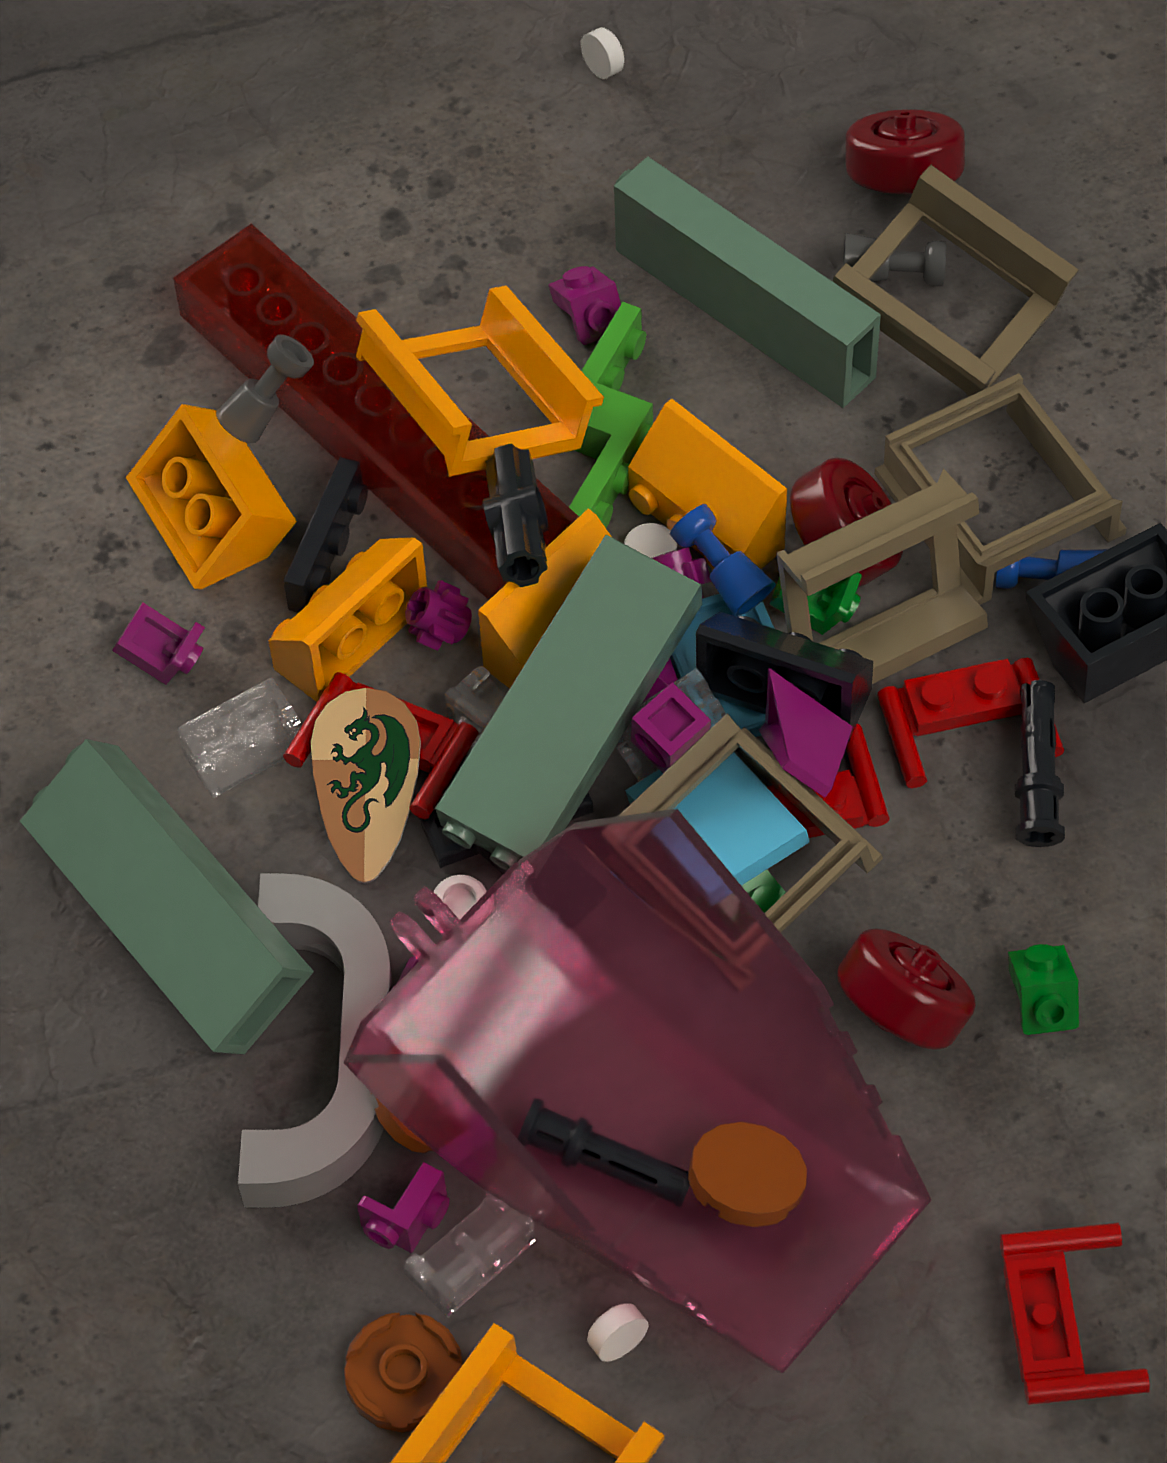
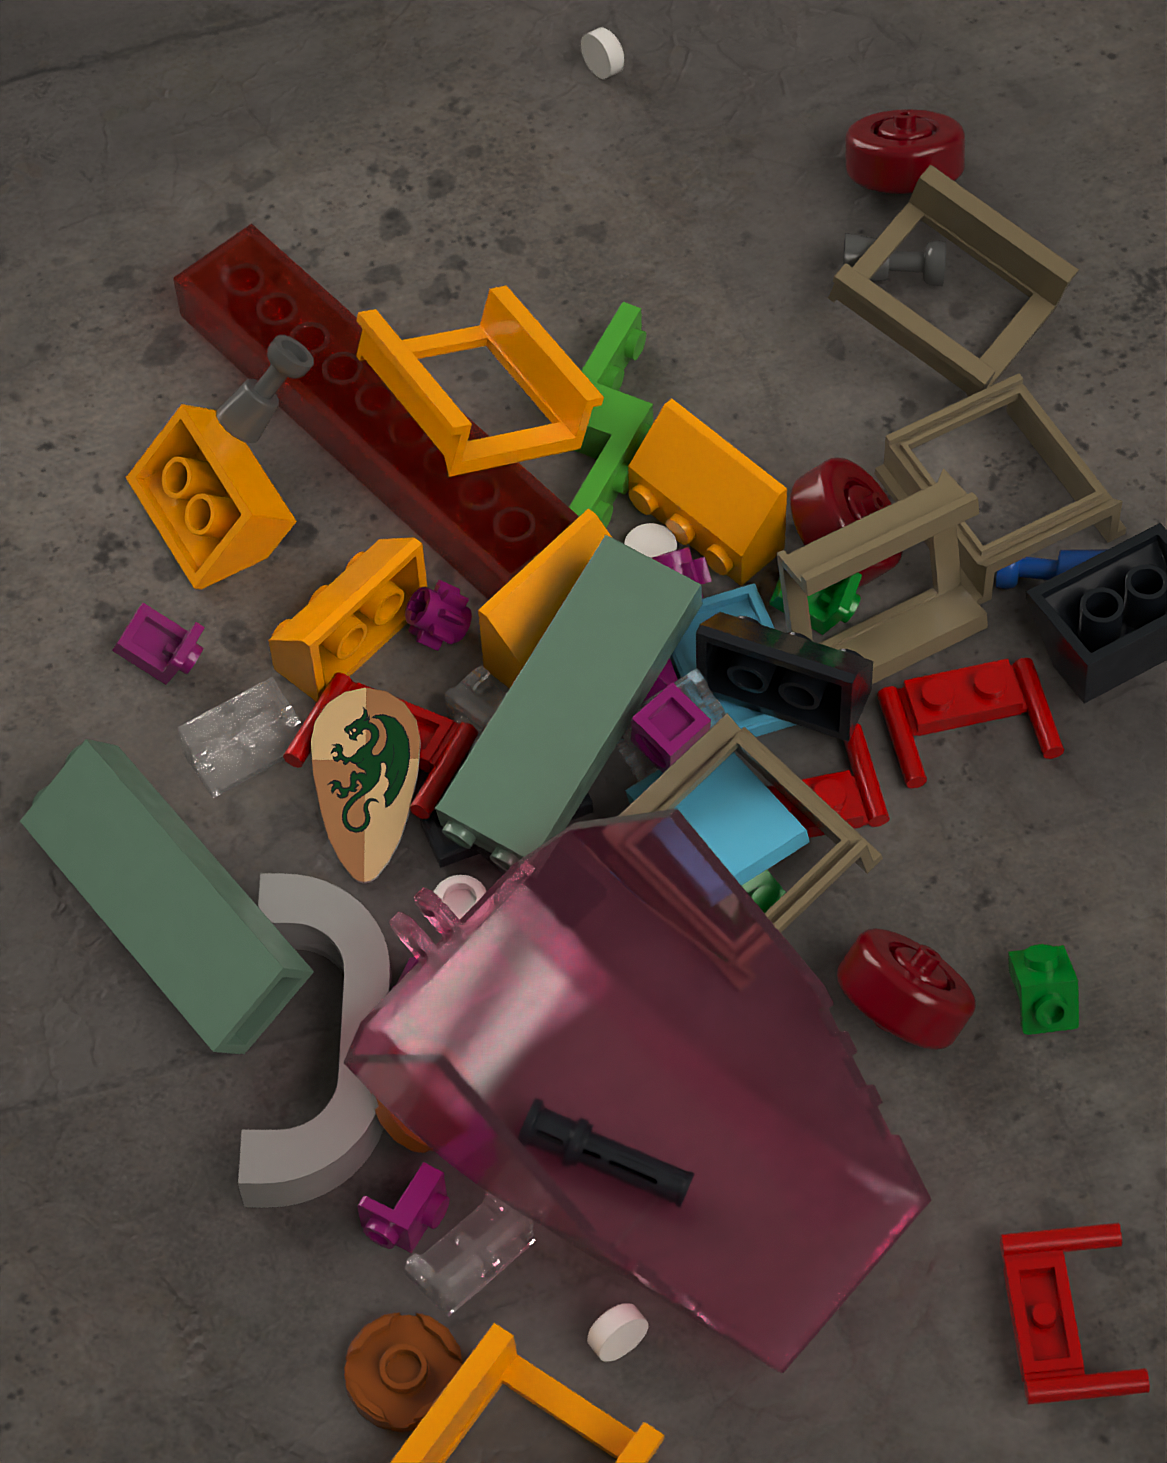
(326, 534): black plate -> none
(516, 515): black piece -> none
(588, 299): magenta bracket -> none
(734, 575): blue piece -> none
(746, 281): sand green brick -> none
(747, 1174): dark orange tile -> none
(803, 734): magenta slope -> none
(1039, 786): black pin -> none

